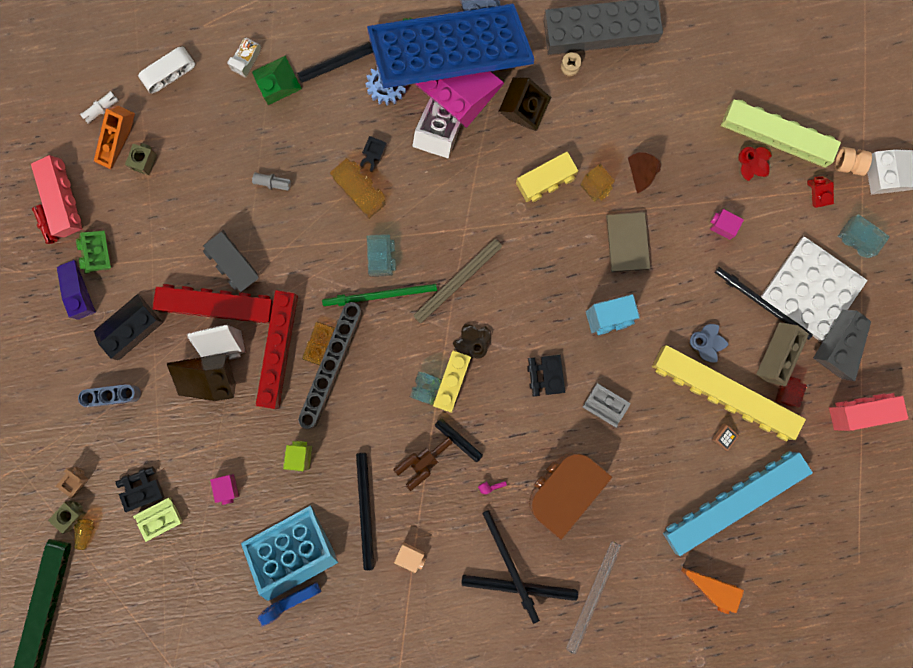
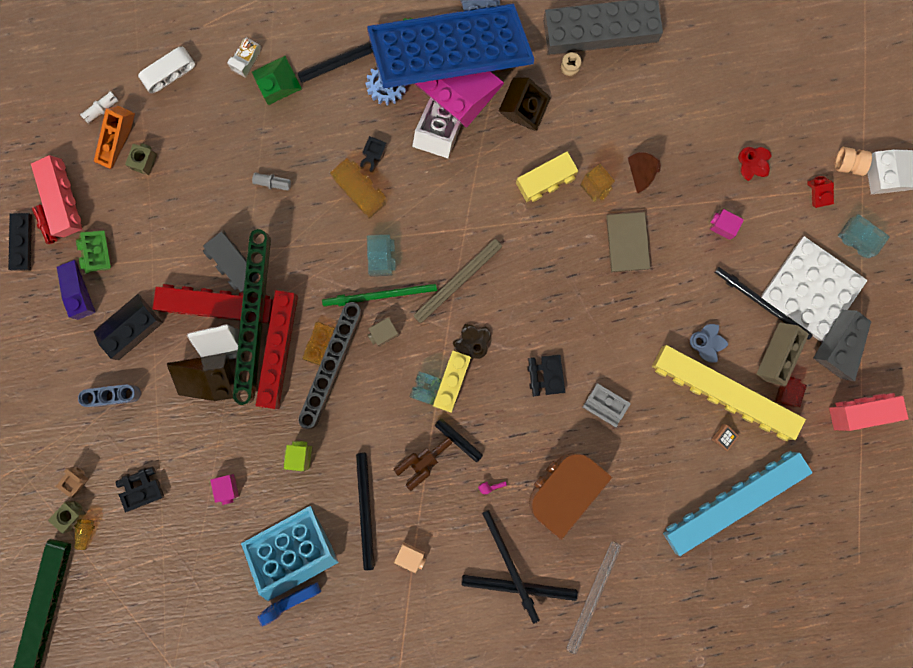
(20, 241): none -> black plate
(158, 519): yellowish green plate -> none
(248, 307): none -> dark green beam
(382, 332): none -> dark tan brick
(612, 314): medium azure brick -> none
(723, 595): orange slope -> none
(781, 133): yellowish green brick -> none

